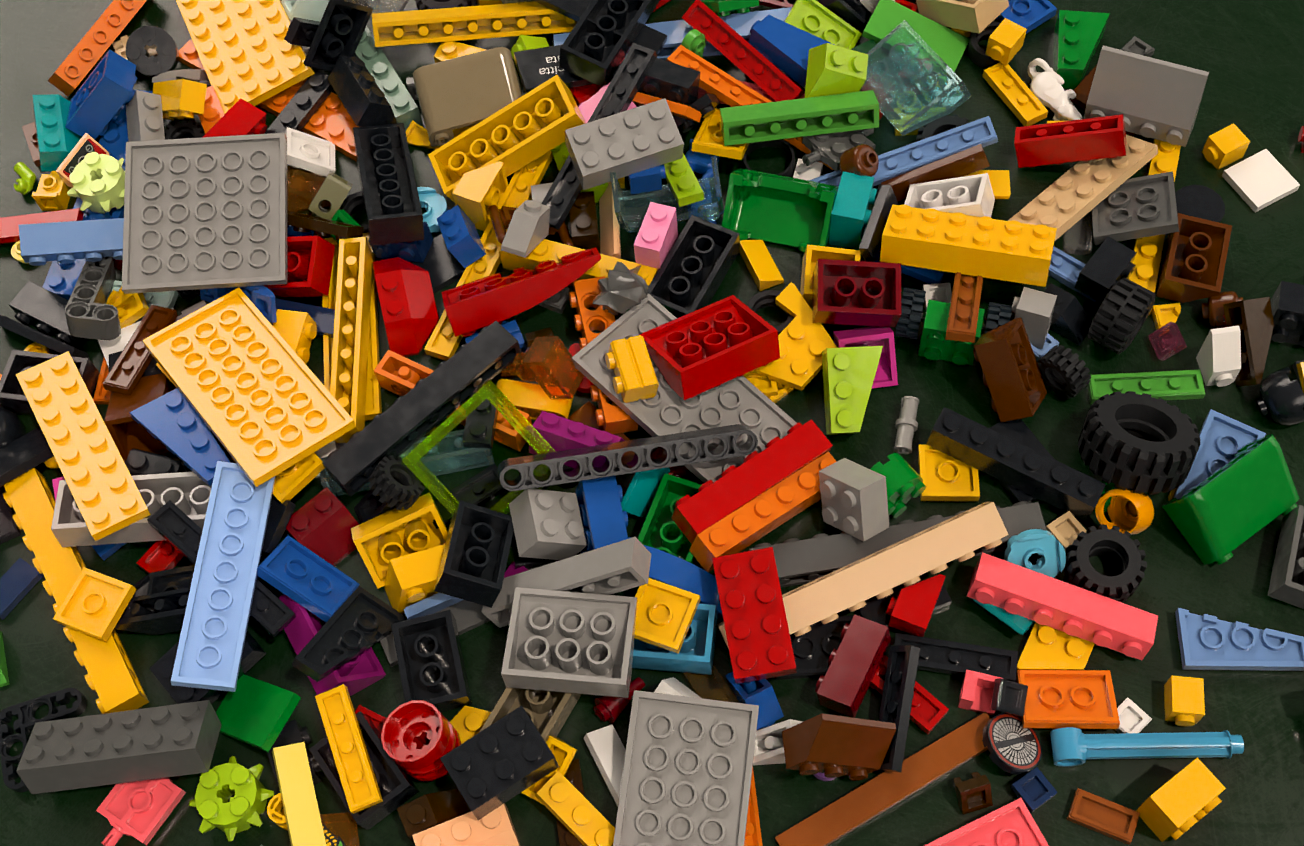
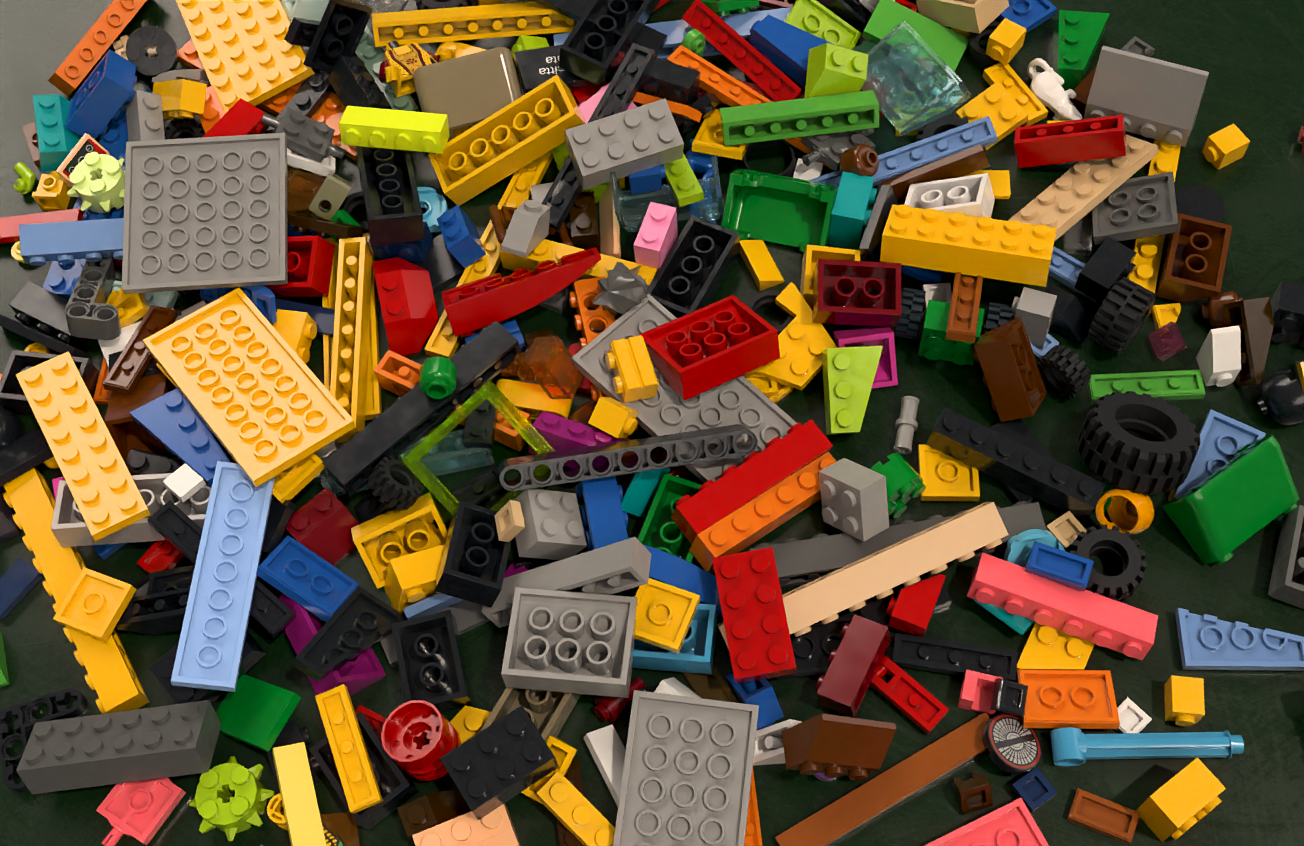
(184, 482): none -> white tile
(305, 135): none -> dark grey plate
(394, 129): none -> neon yellow brick
(402, 62): none -> torso
(438, 377): none -> green head
(479, 191): yellow slope -> none
(509, 521): none -> tan plate
(614, 417): none -> yellow brick
(897, 700): black plate -> none
(999, 106): none -> yellow plate
(1059, 566): none -> blue tile
(1260, 180): white tile -> none

